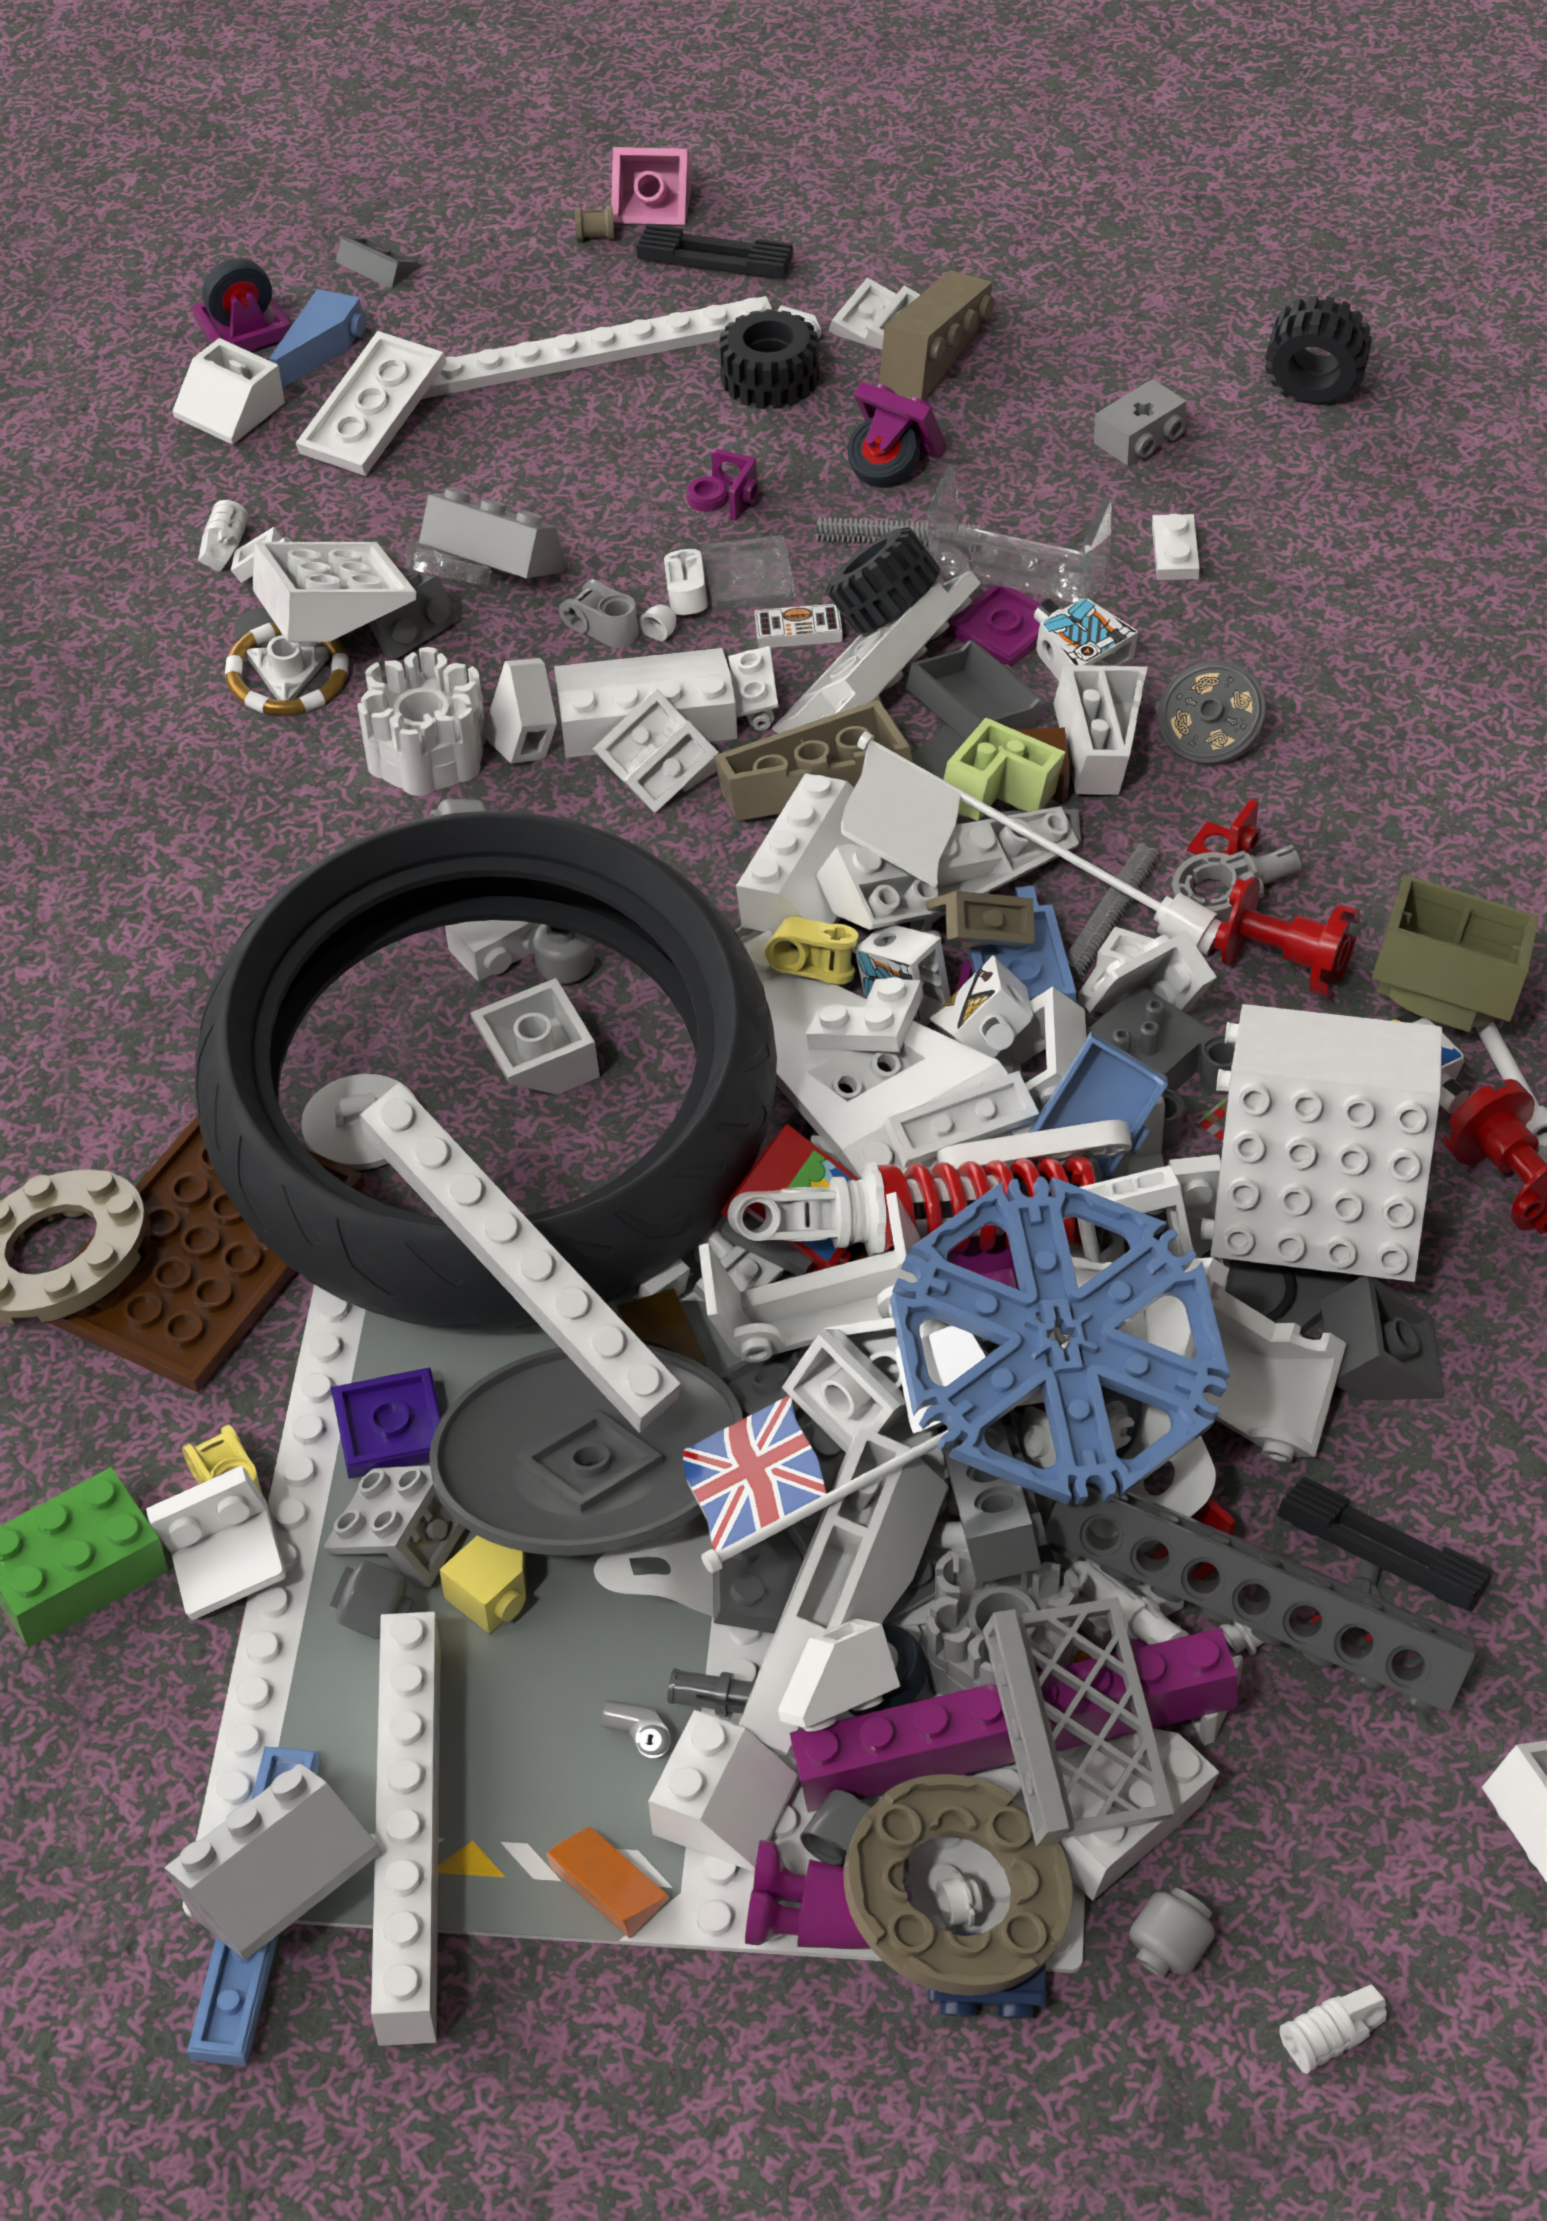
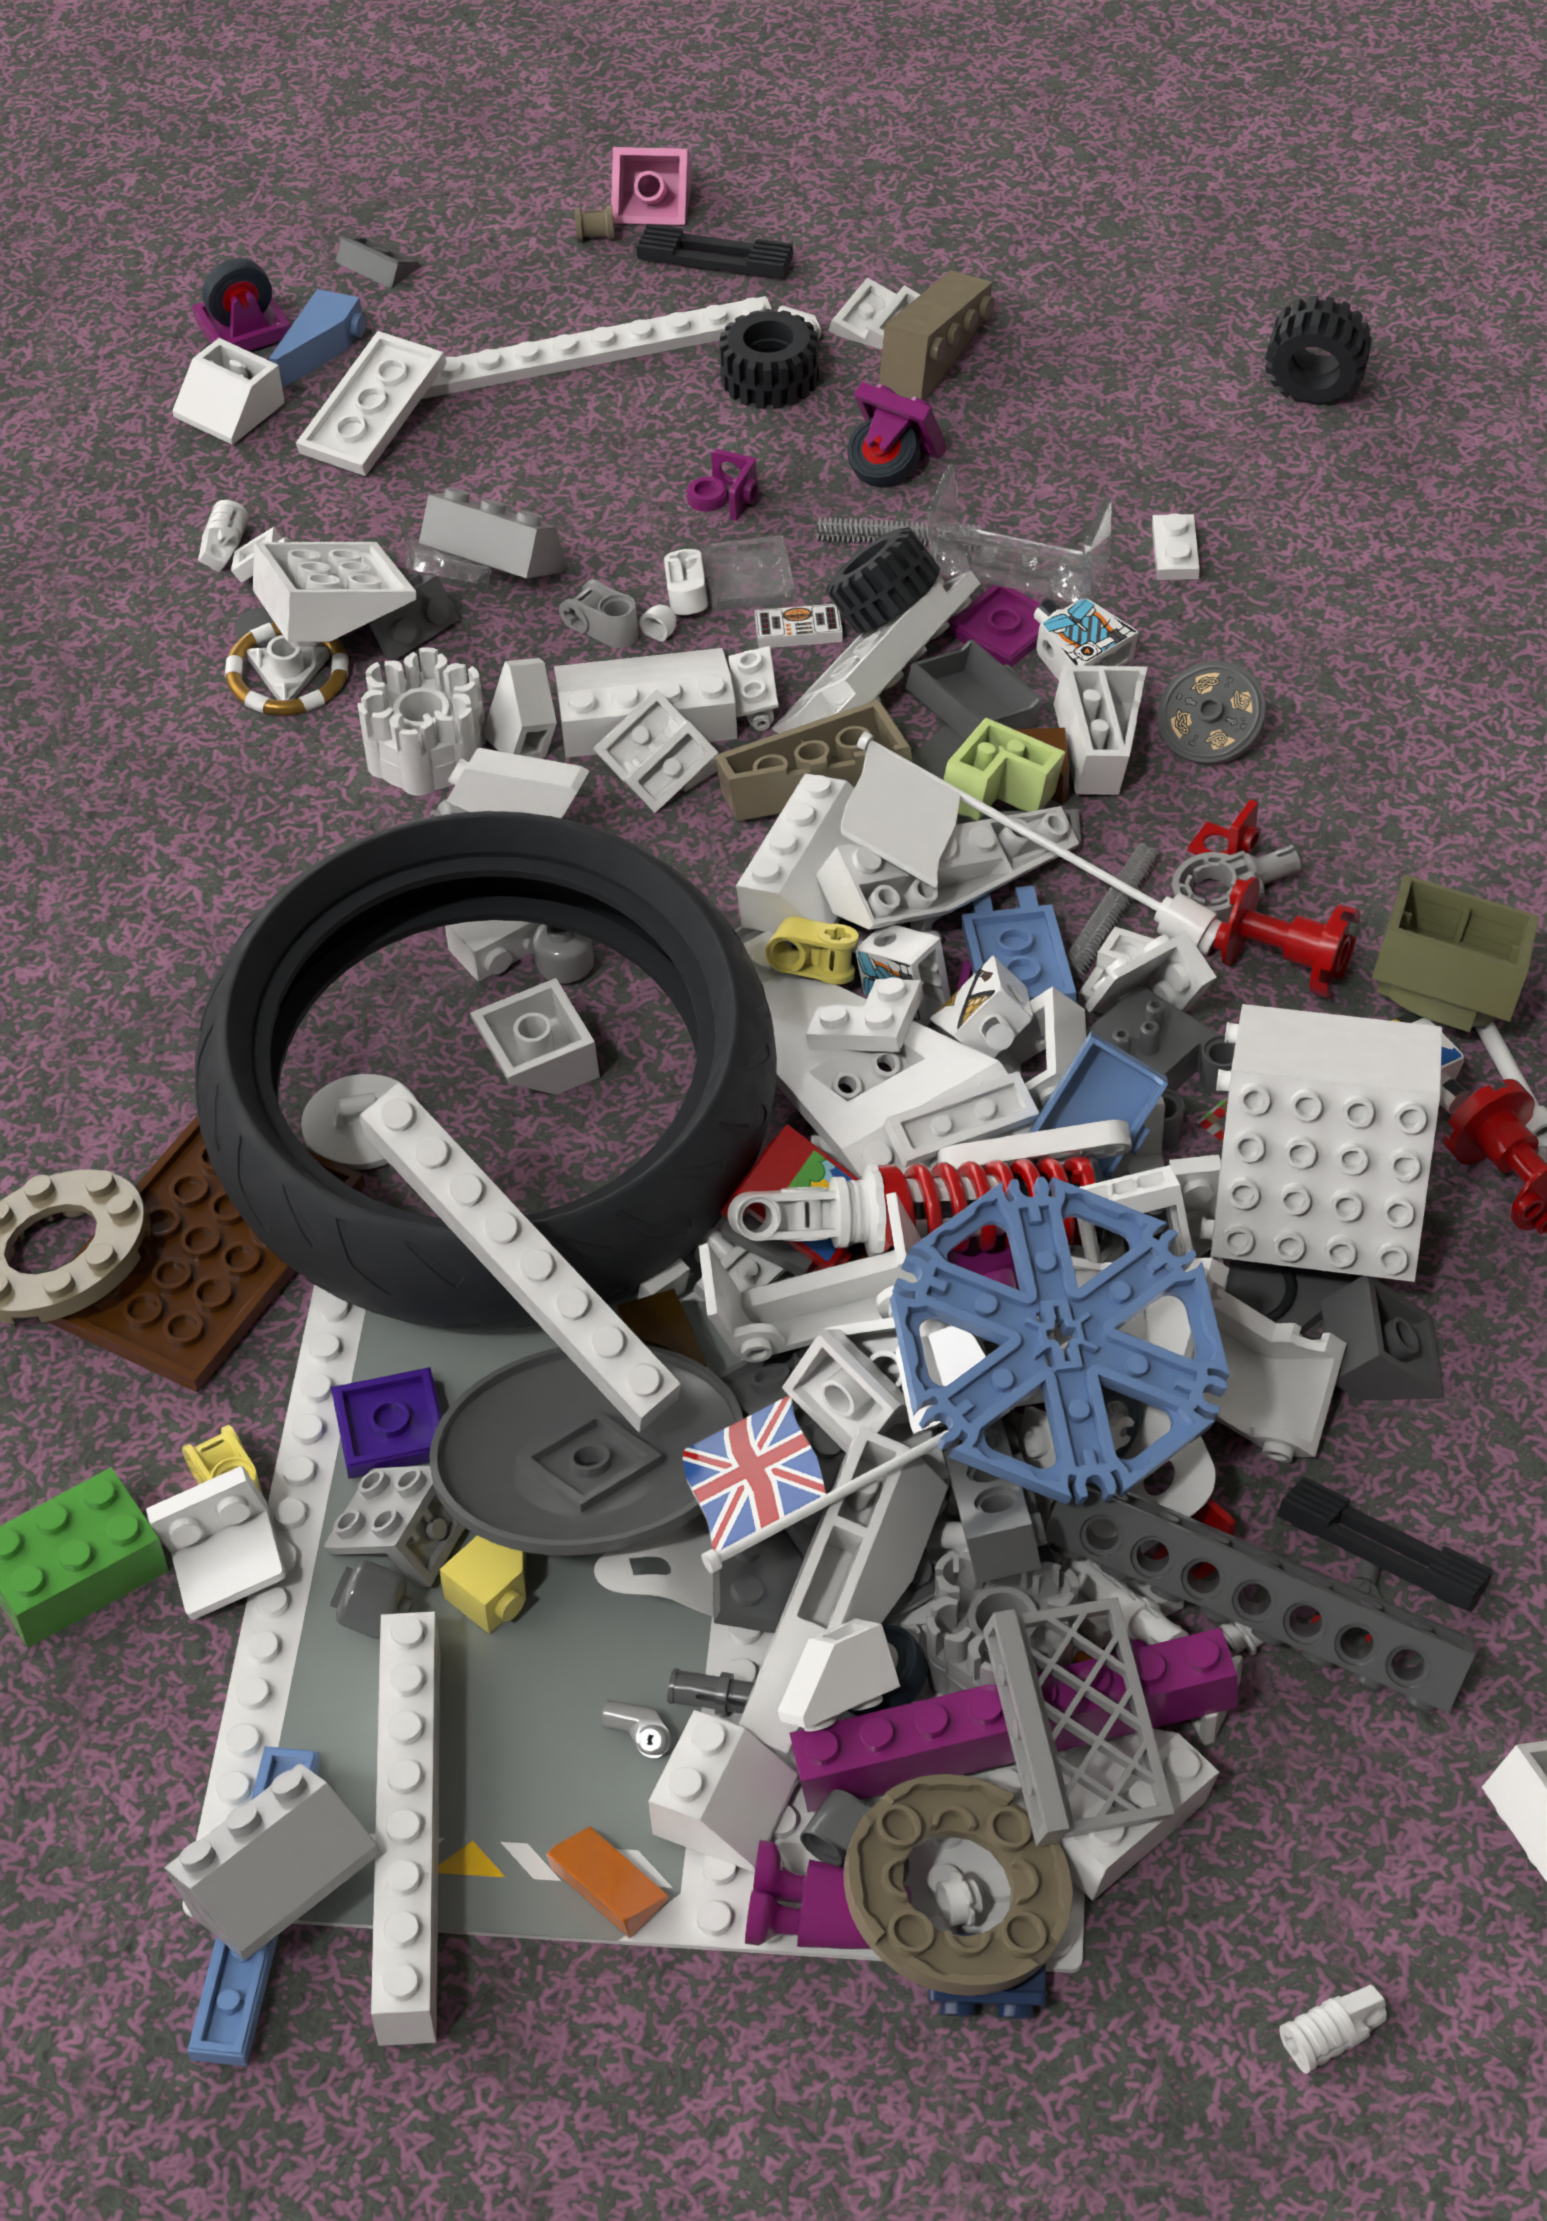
(514, 784): none -> white slope
(986, 918): dark tan panel -> none
(1140, 422): light grey brick -> none
(1172, 1933): light grey head -> none

